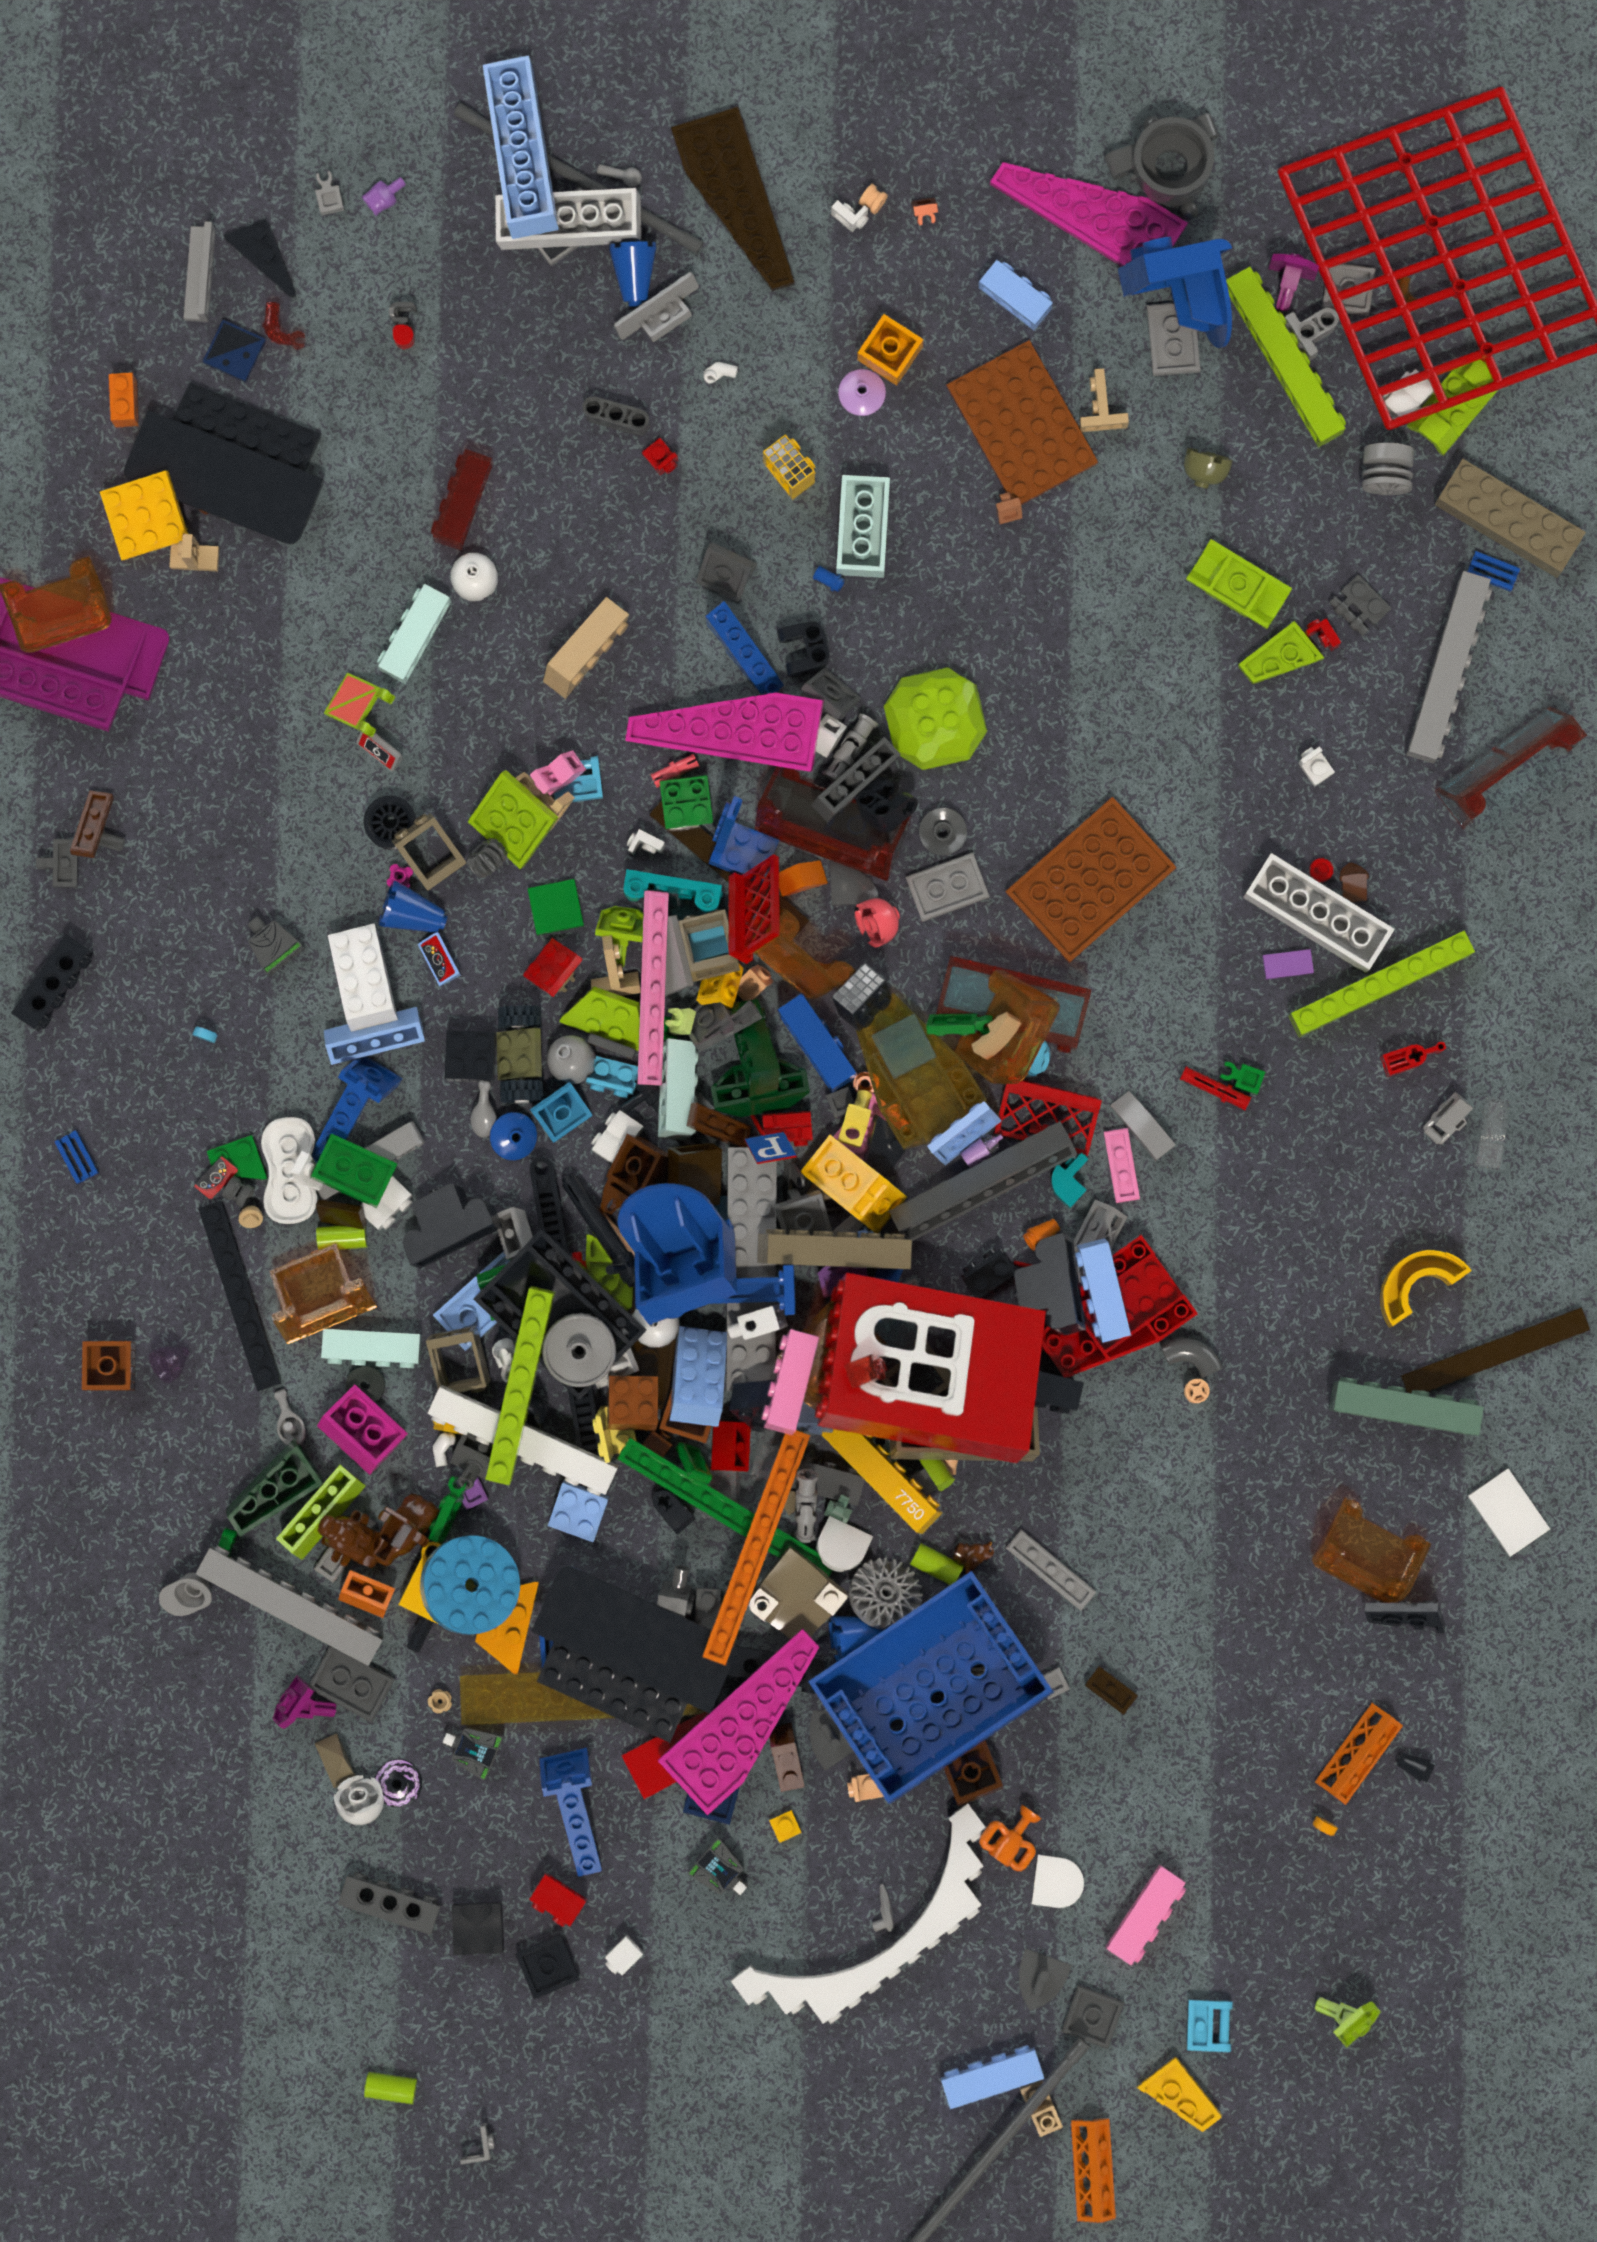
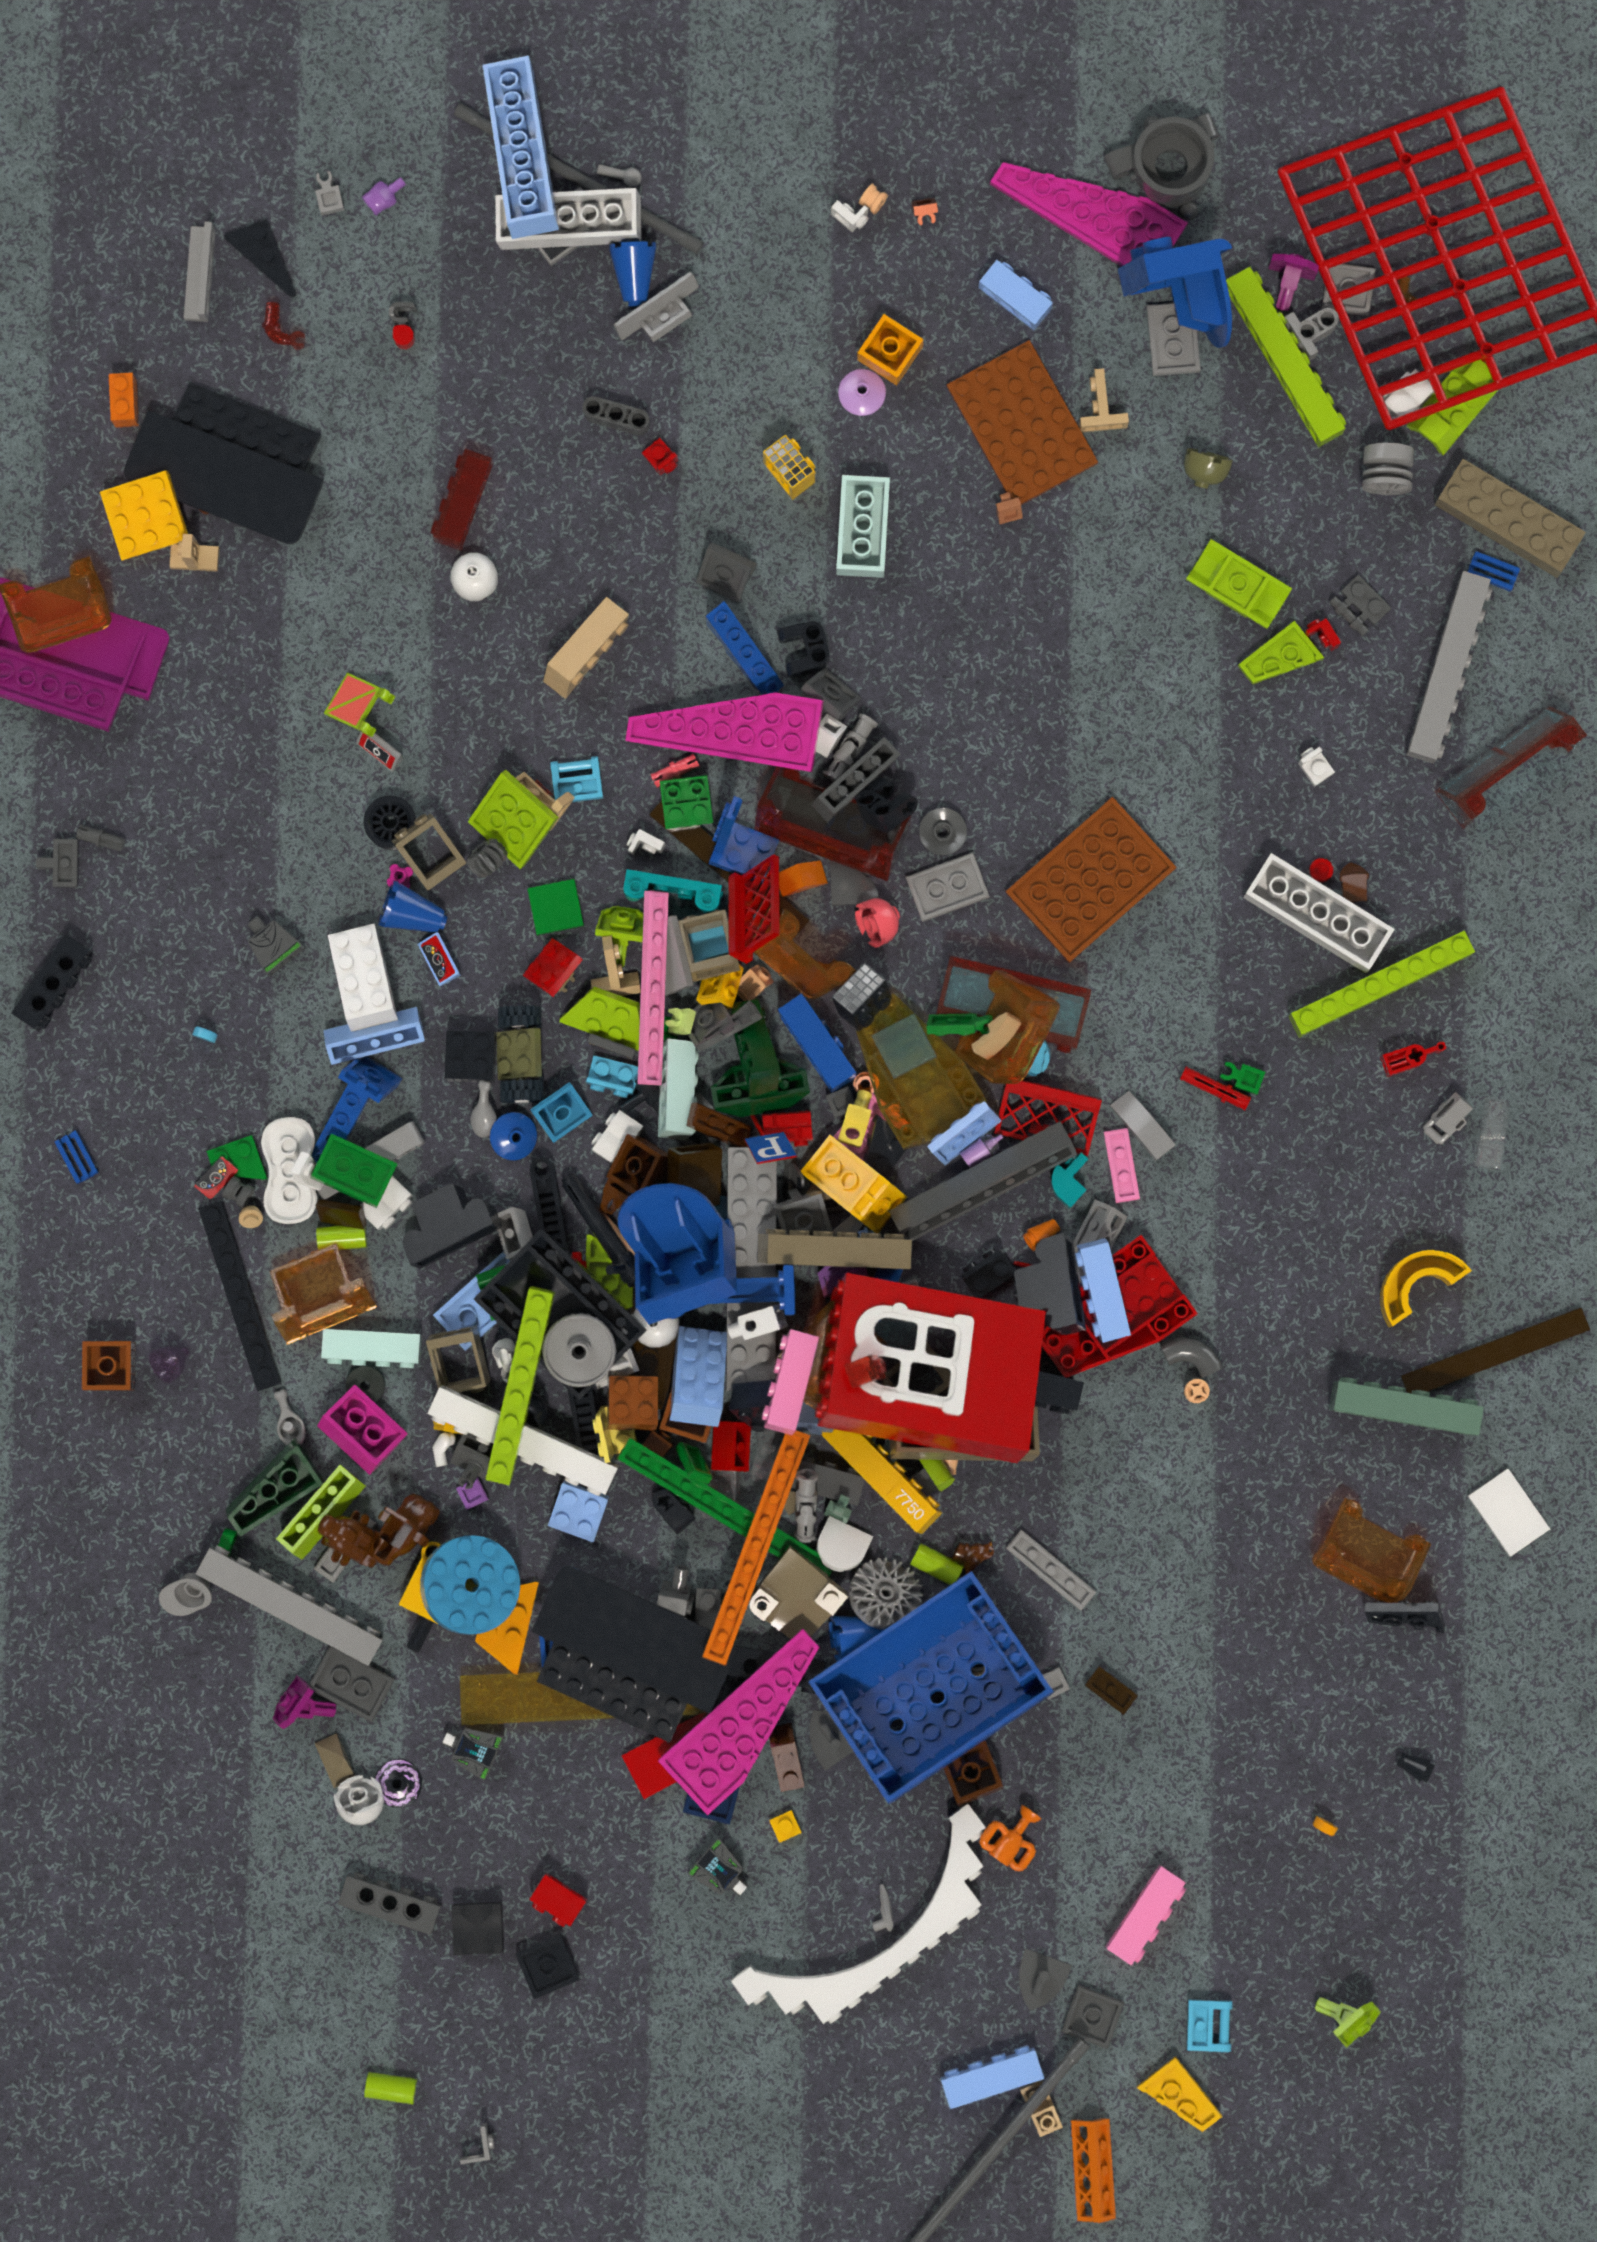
(91, 824): reddish brown tile -> none
(234, 351): tile -> none
(366, 1594): orange brick -> none
(414, 633): light aqua brick -> none
(433, 1701): tan plate -> none
(449, 1508): green plate -> none
(558, 773): bright pink brick -> none
(565, 1777): blue bracket -> none
(571, 1059): light grey cylinder -> none
(623, 1955): white brick -> none
(719, 370): white arm -> none
(725, 174): dark brown wing -> none
(829, 579): blue pin -> none
(863, 1788): light nougat bracket -> none
(935, 718): lime rock -> none
(1056, 1882): white tile -> none
(1288, 964): medium lavender tile -> none
(1362, 1756): orange fence -> none

